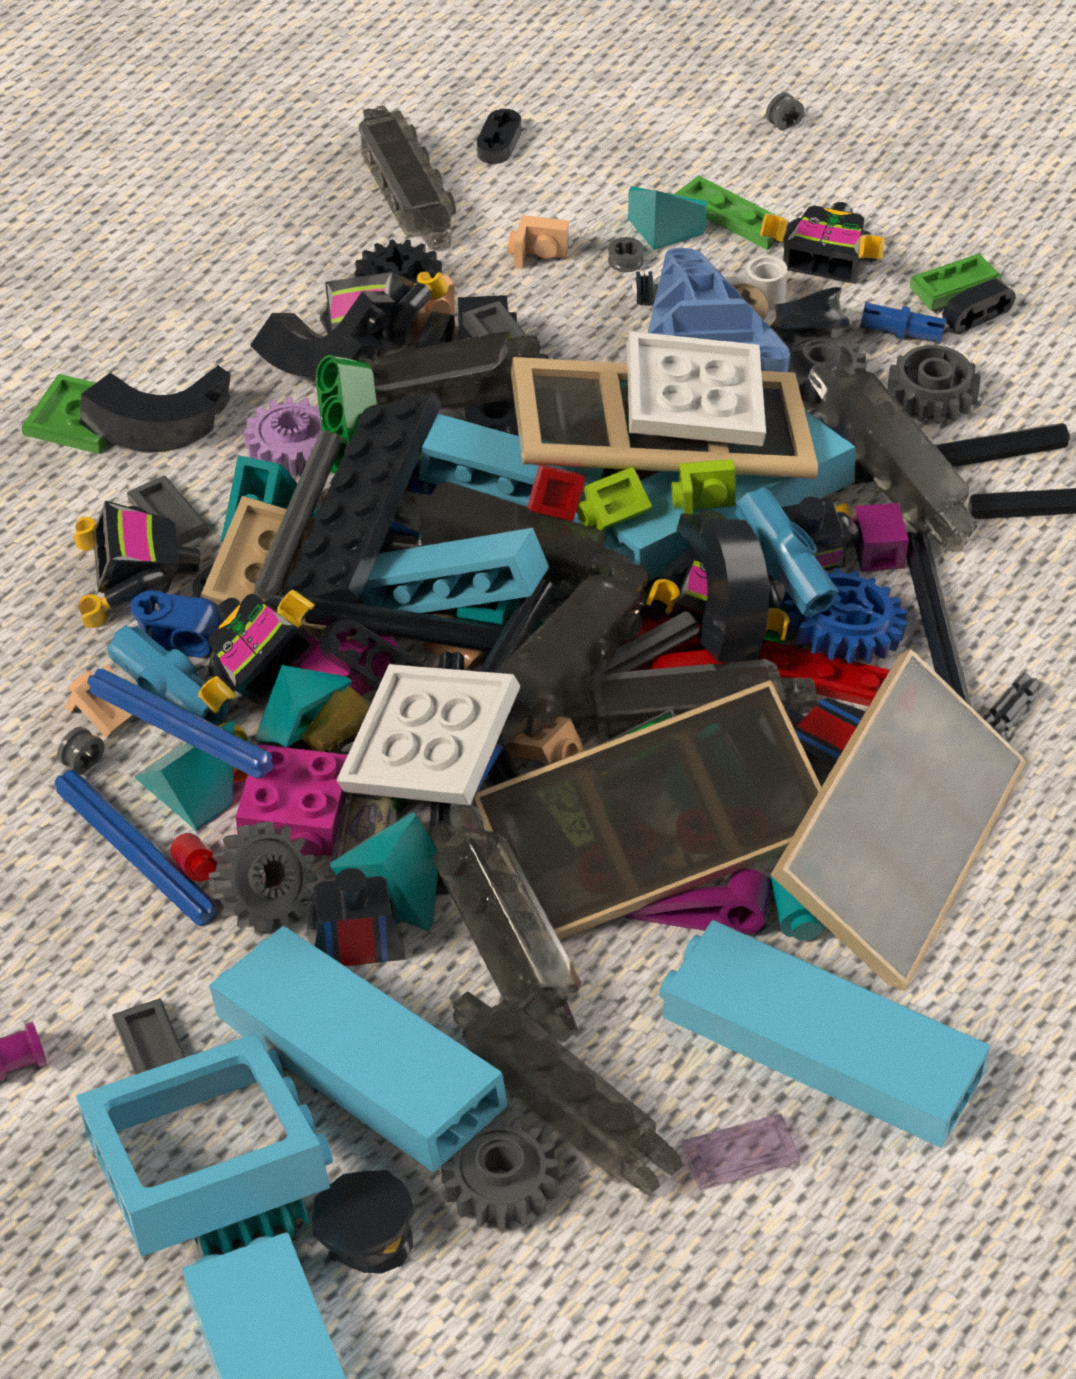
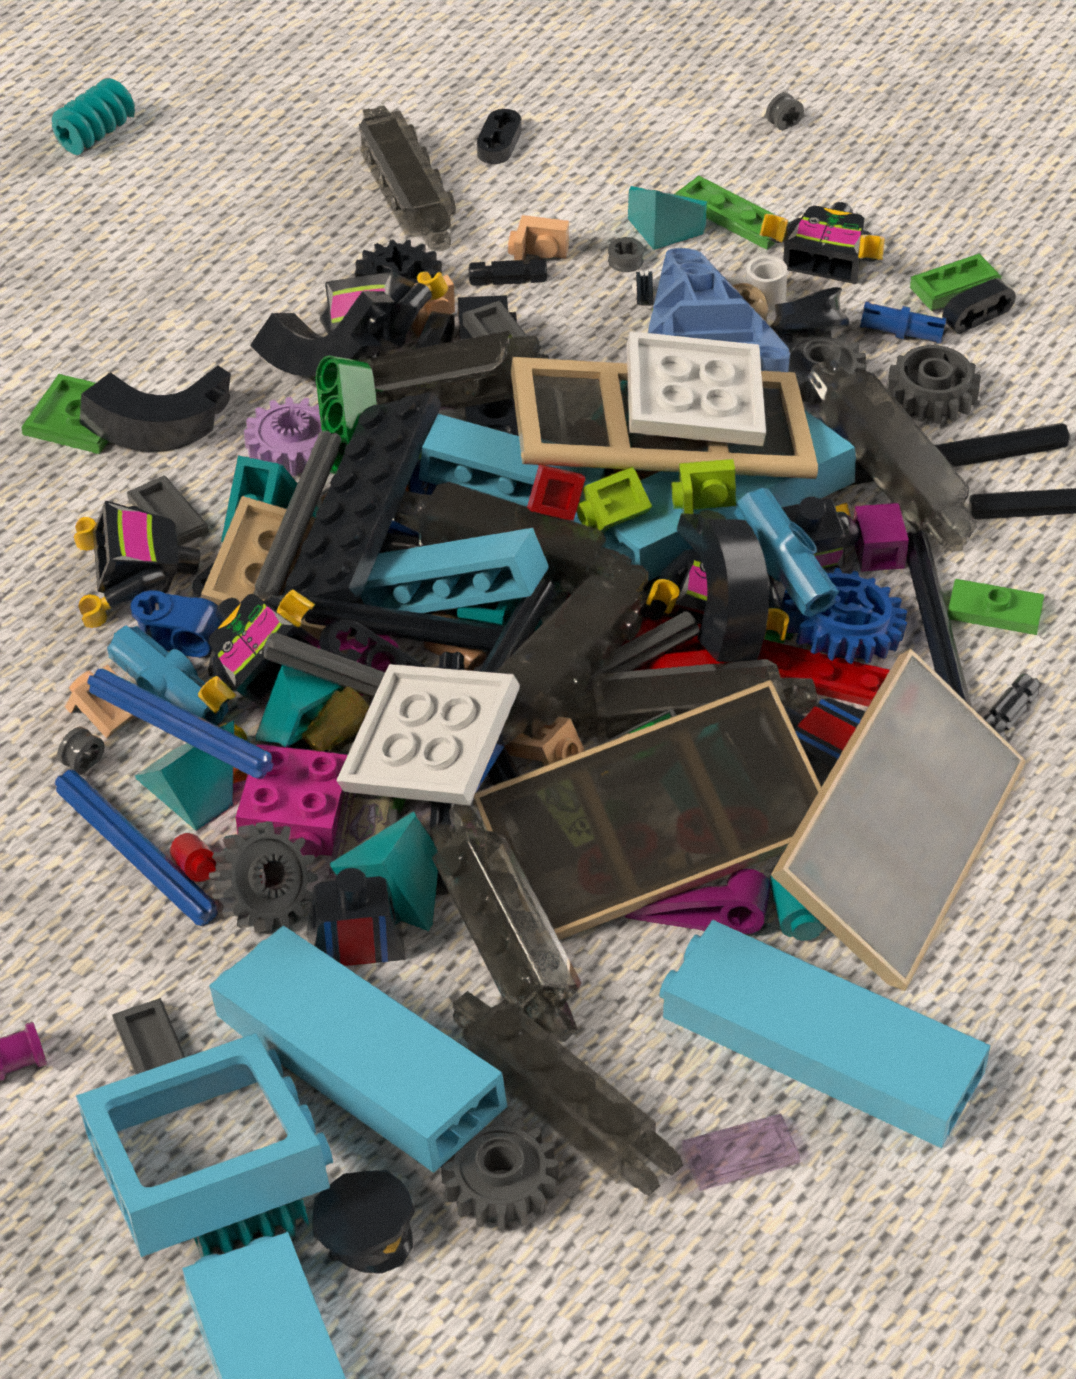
(92, 115): none -> teal piece
(322, 664): none -> dark grey axle
(507, 272): none -> black axle
(995, 606): none -> bright green plate

